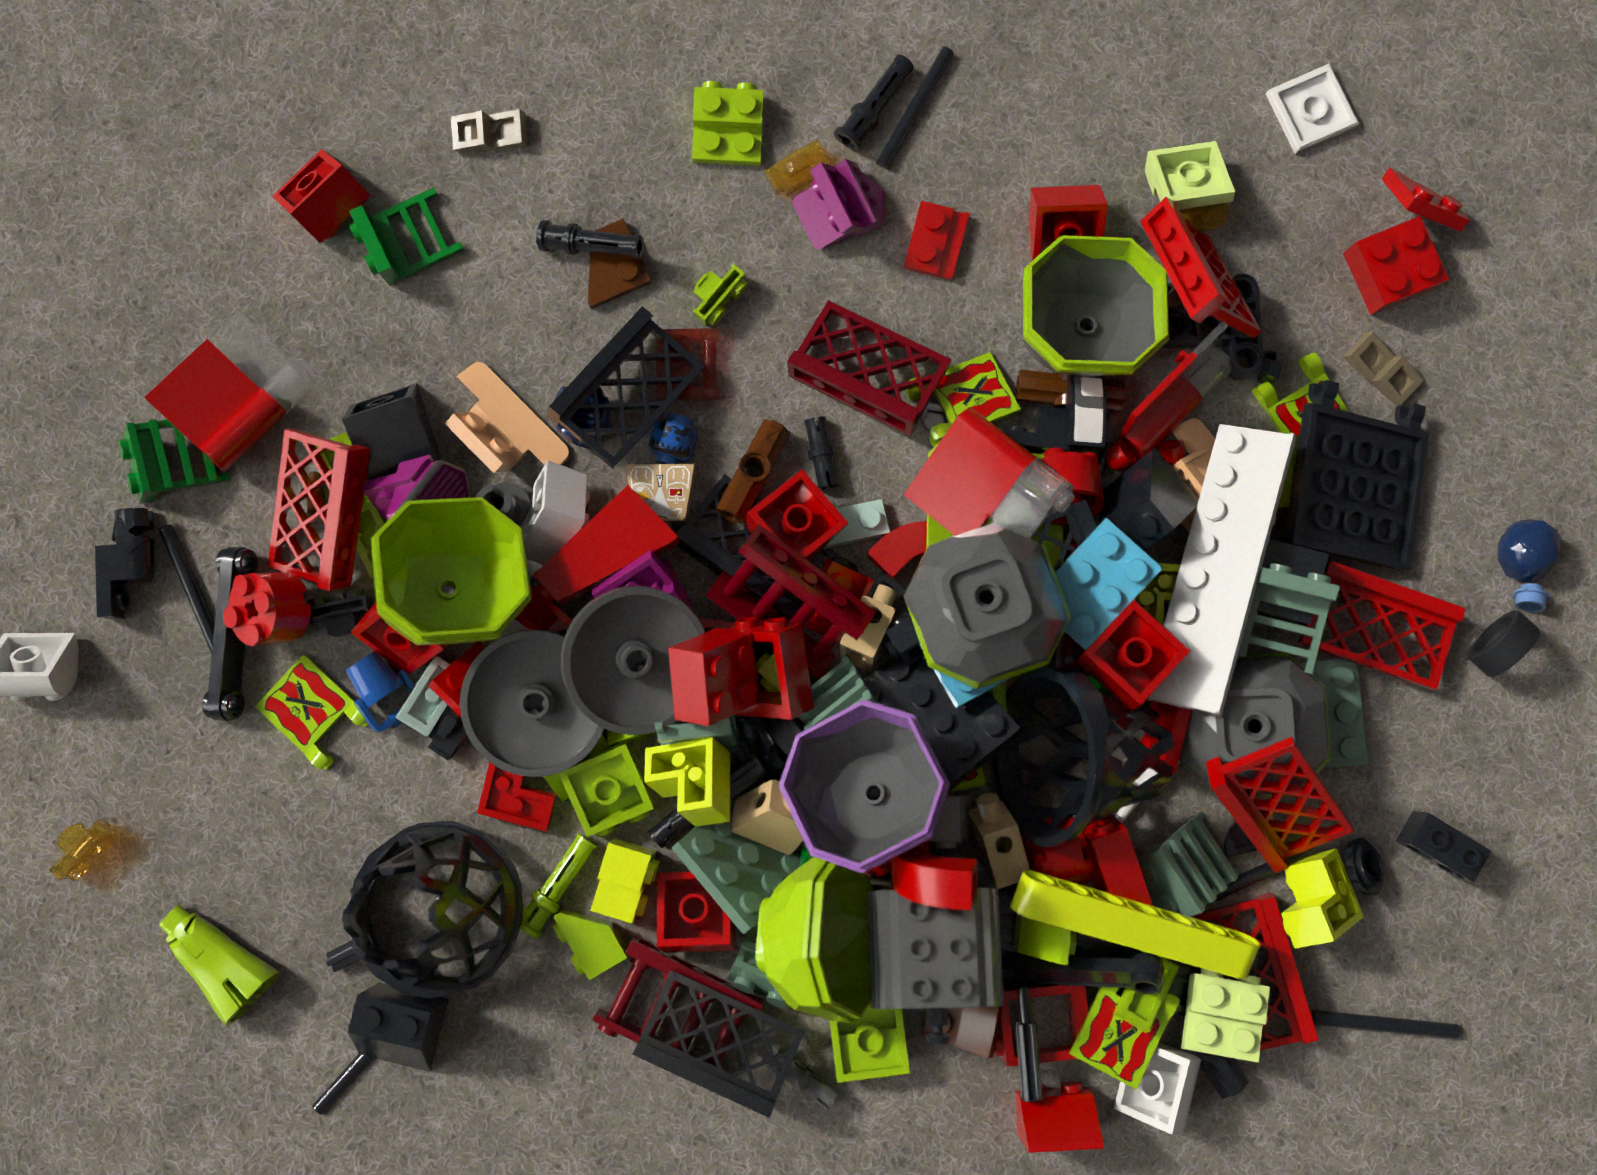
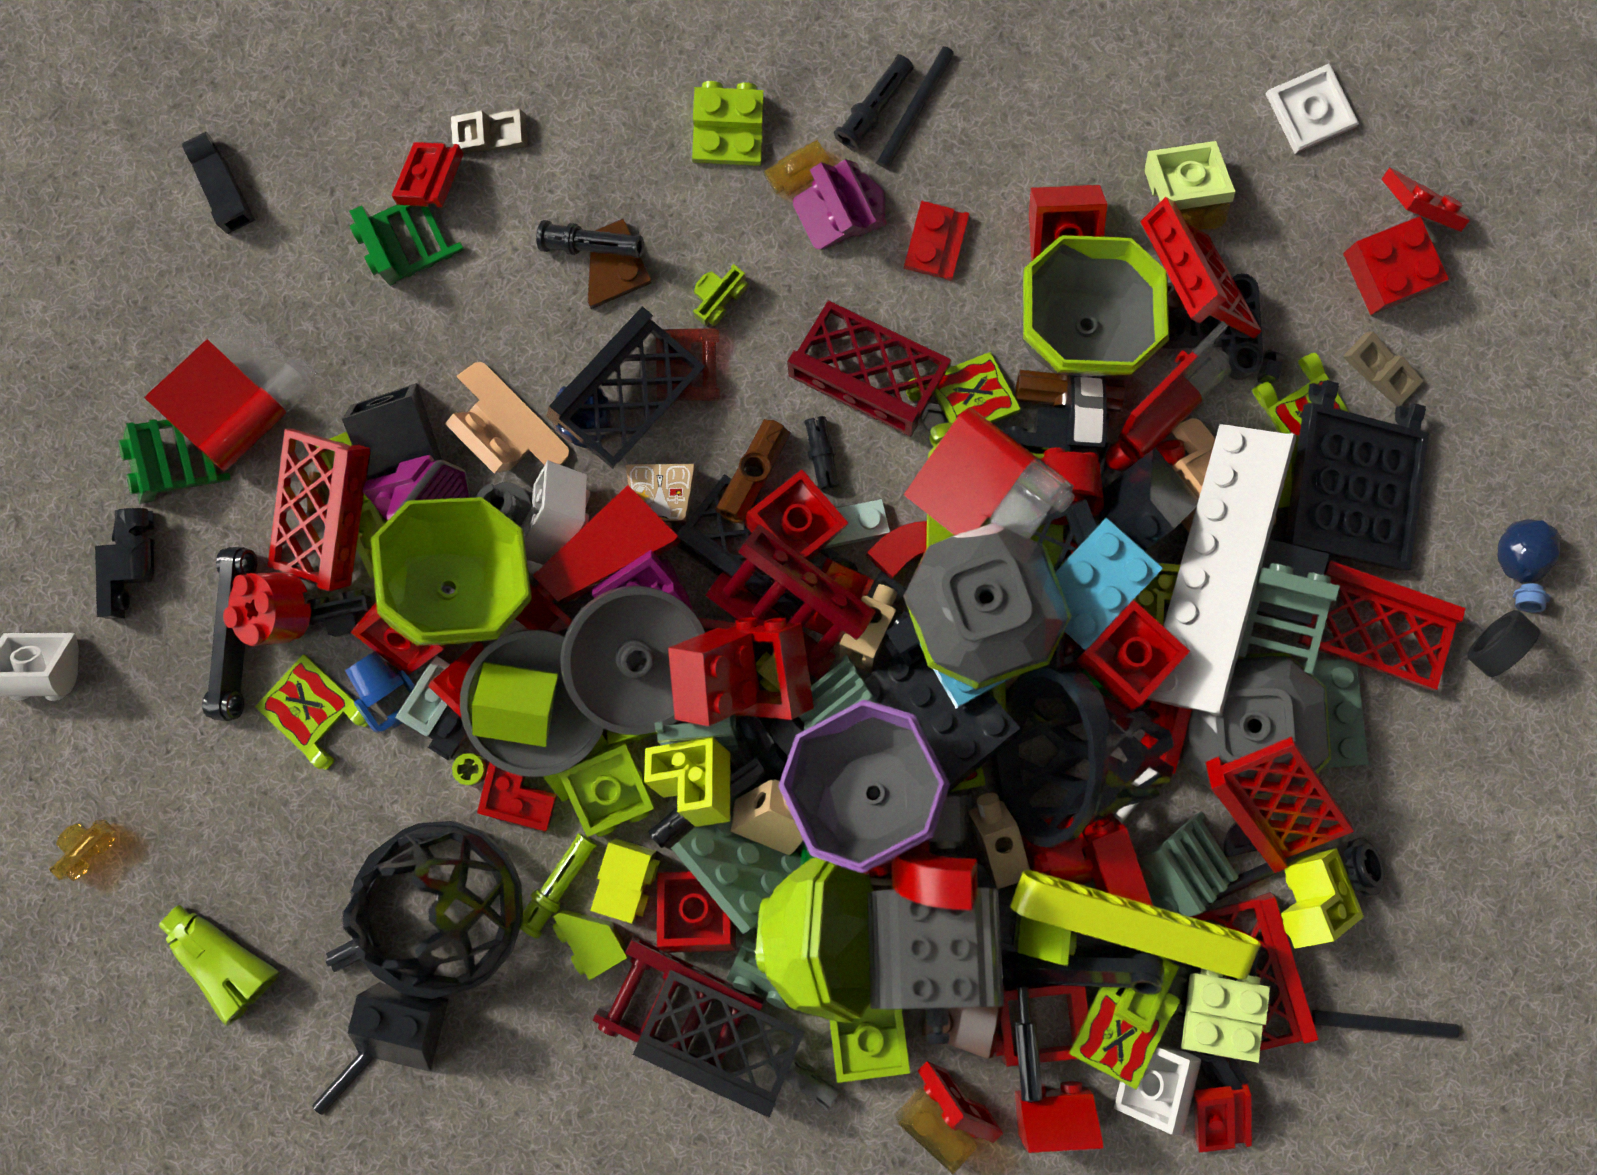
(188, 582): black bar -> none
(217, 183): none -> black leg
(321, 196): red slope -> none
(427, 174): none -> red plate
(463, 760): none -> lime bush
(513, 704): none -> lime slope
(673, 439): blue head -> none
(923, 1121): none -> clear yellow brick
(957, 1109): none -> red plate
(1222, 1118): none -> red plate
(1443, 846): black brick -> none

